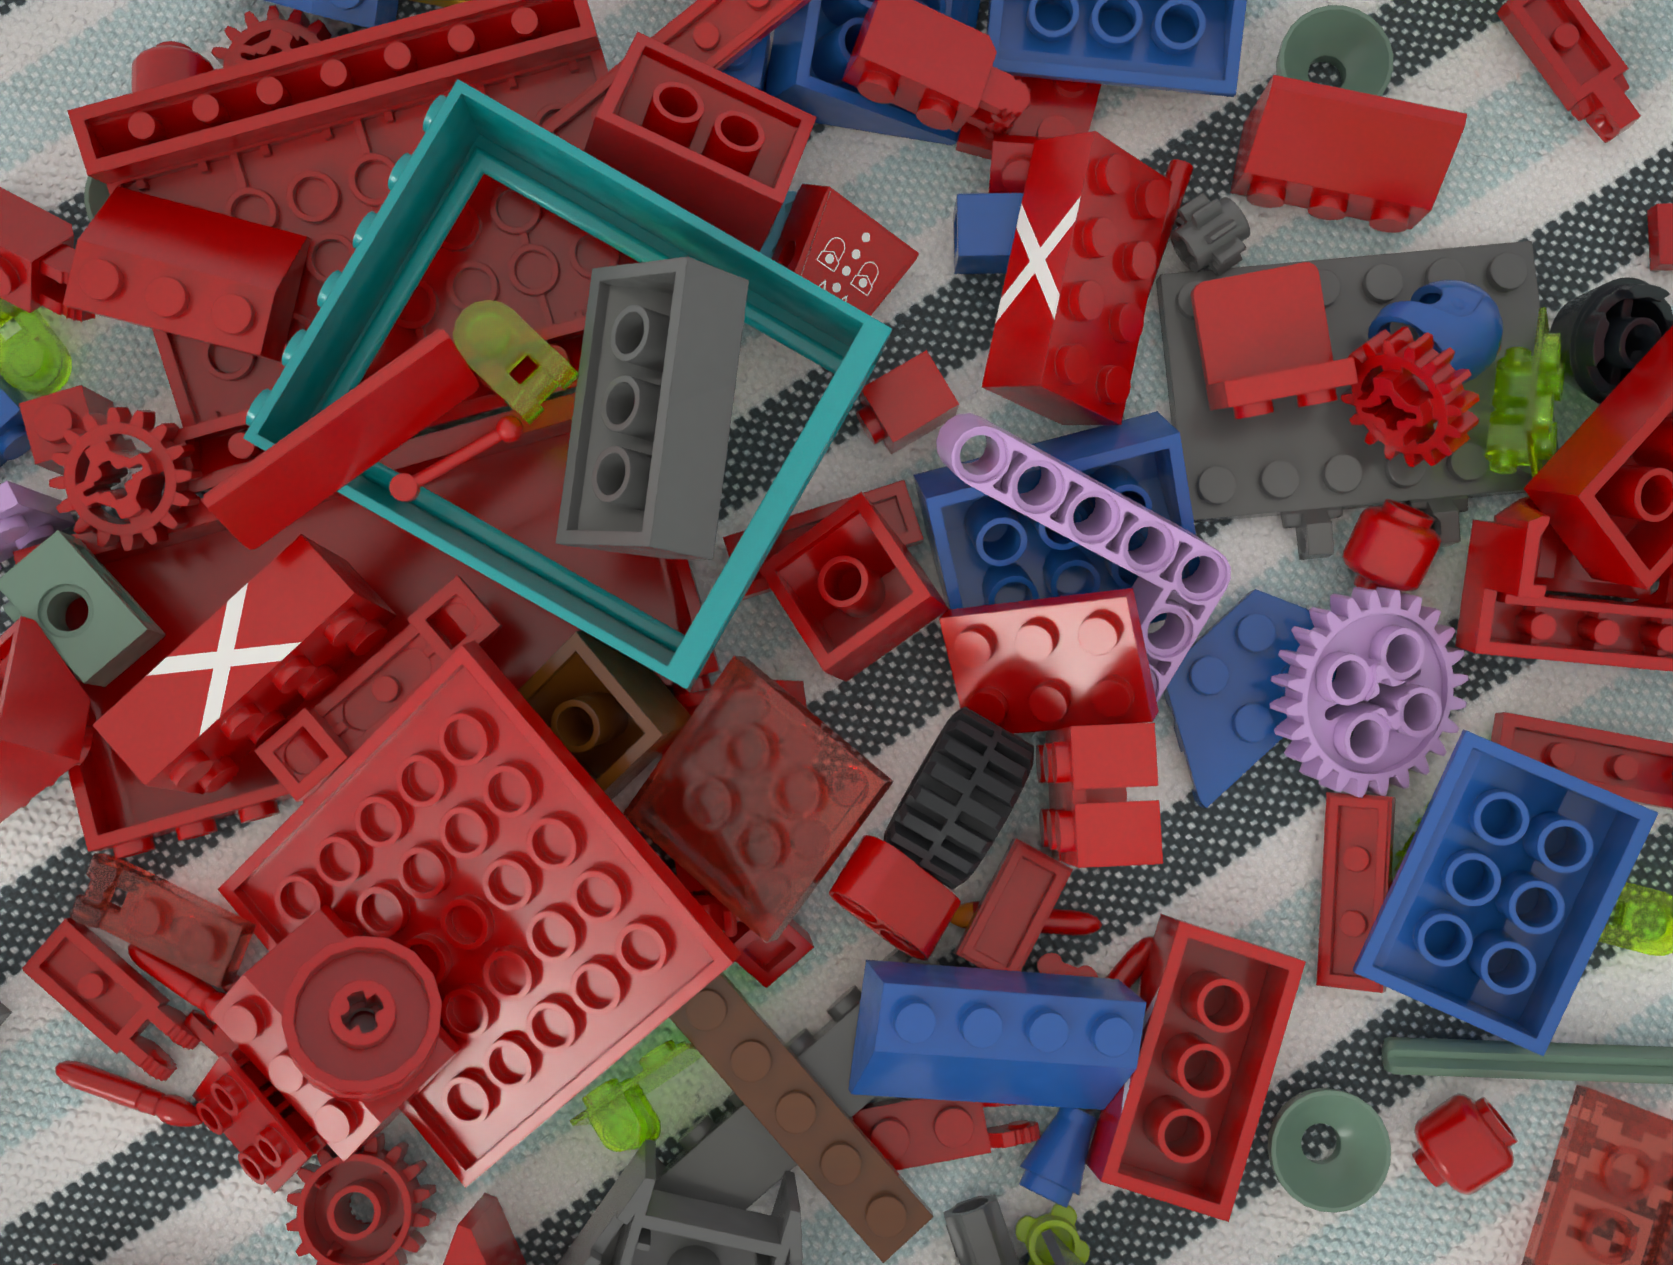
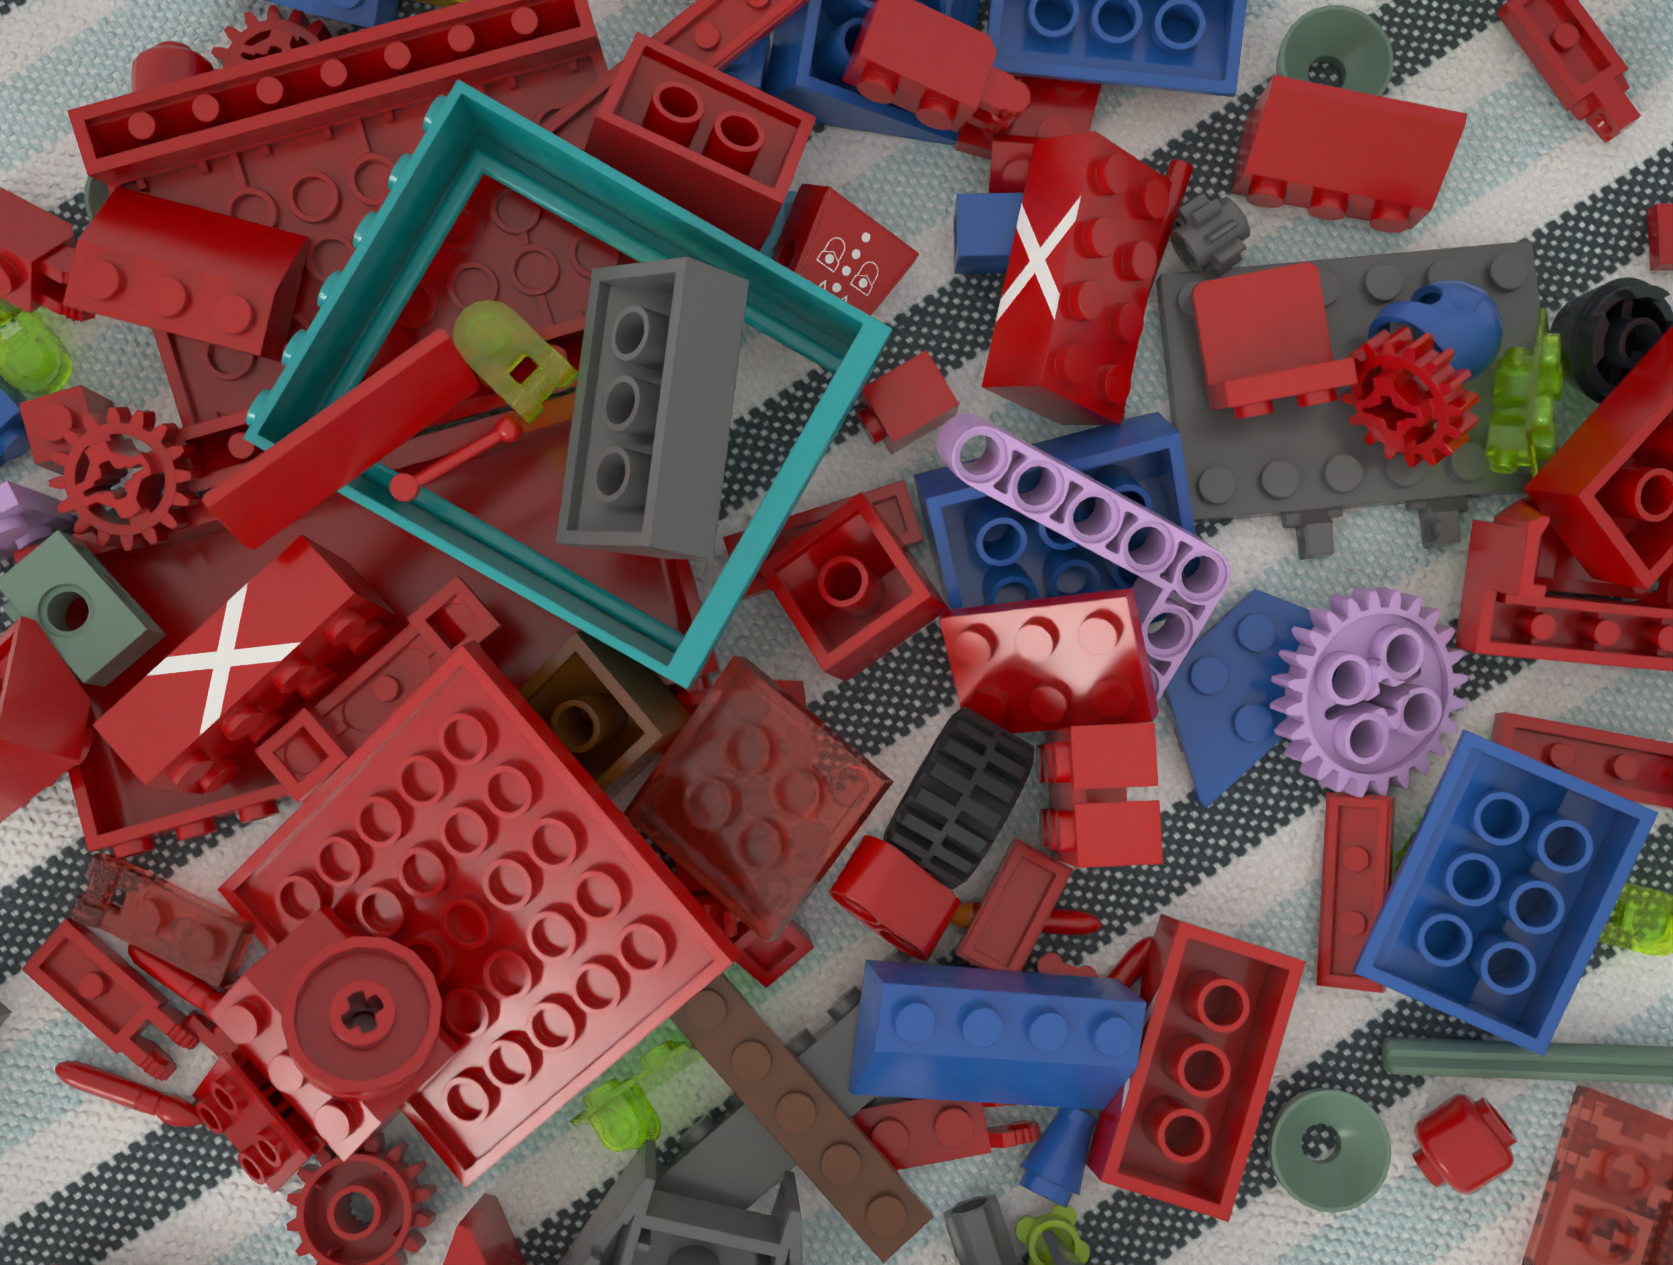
(1391, 547): red head -> none

